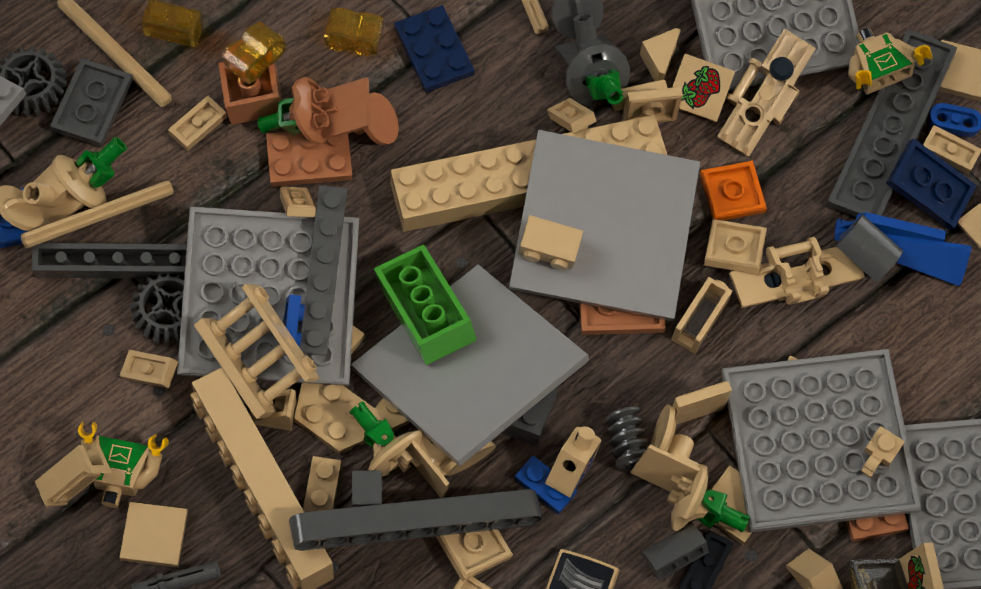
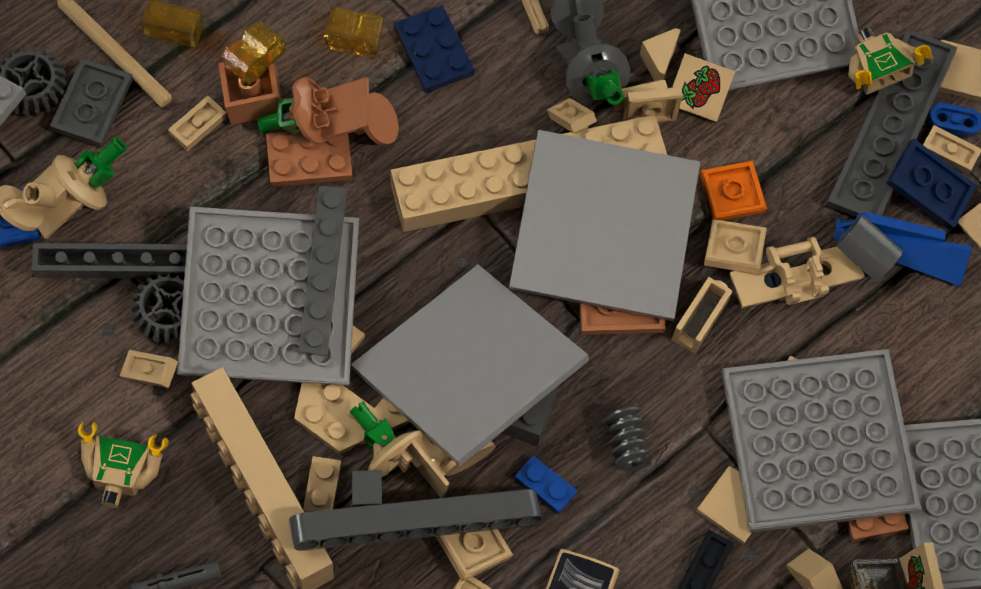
(71, 475): tan window -> none
(96, 214): tan axle -> none
(153, 534): tan tile -> none
(229, 354): tan fence -> none
(285, 408): tan slope -> none
(293, 313): blue plate -> none
(297, 202): tan tile -> none
(425, 304): bright green brick -> none
(550, 243): tan brick -> none
(579, 449): tan torso -> none
(669, 467): tan piece -> none
(675, 551): dark grey brick -> none
(701, 402): tan tile -> none
(774, 96): tan piece -> none
(882, 449): tan plate -> none

